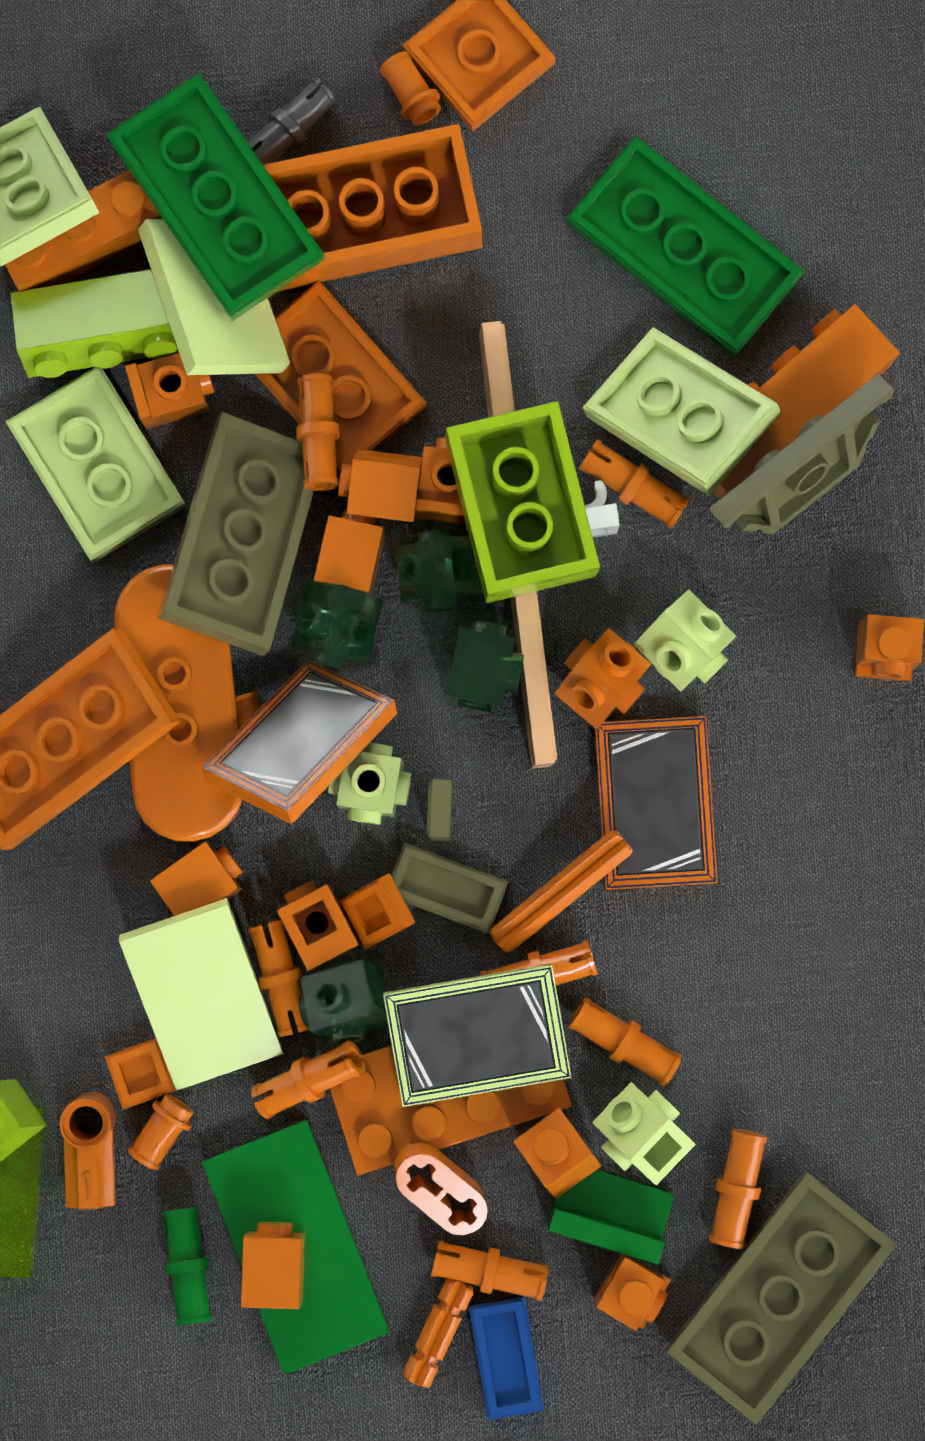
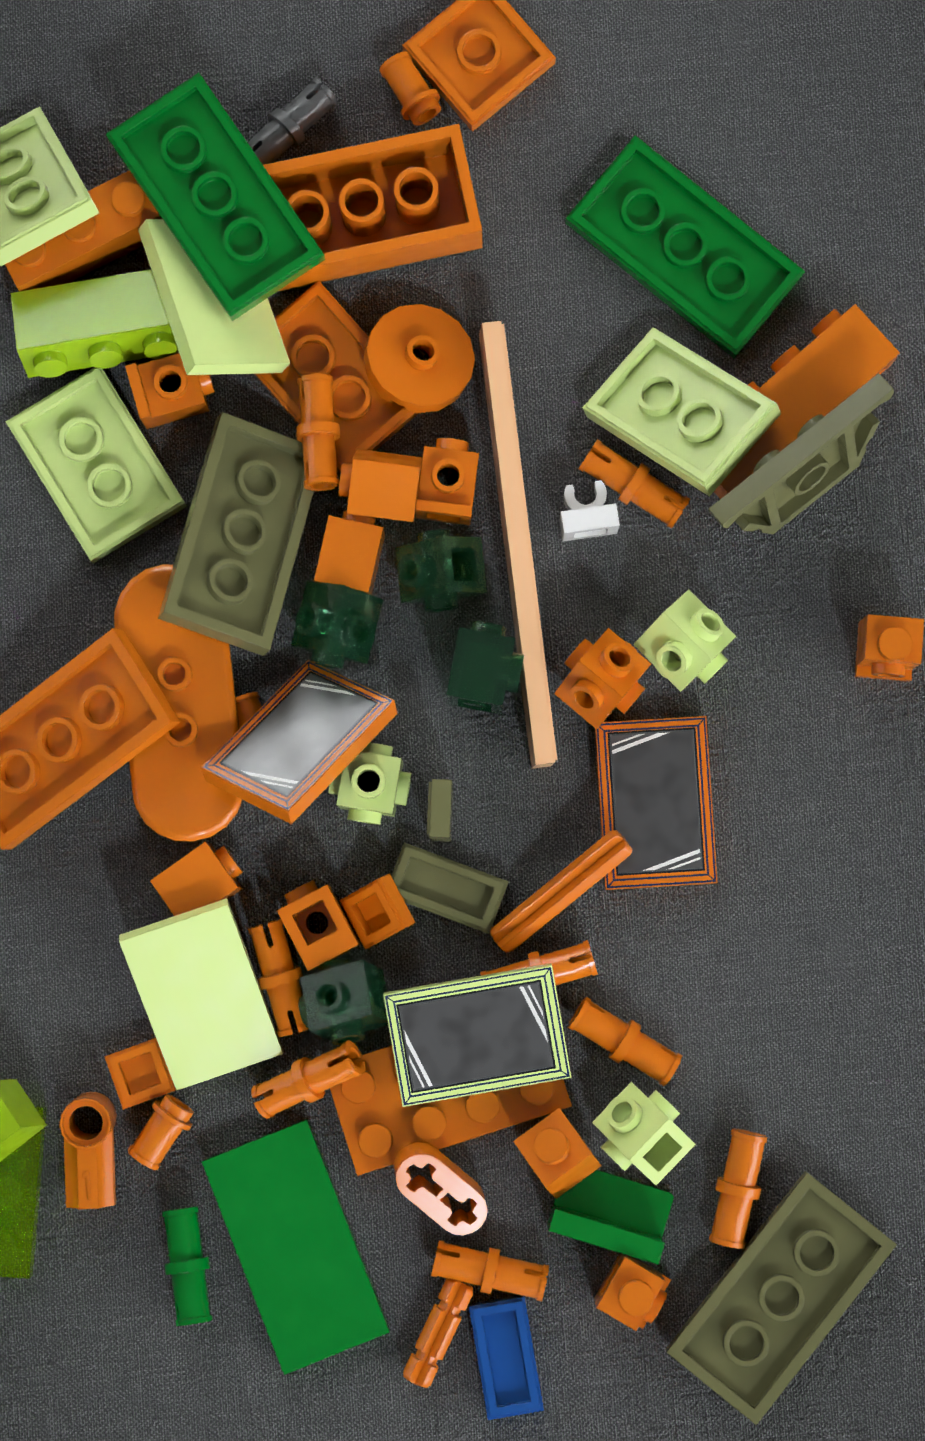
(273, 1267): orange brick -> none
(414, 382): none -> orange plate
(522, 502): lime brick -> none

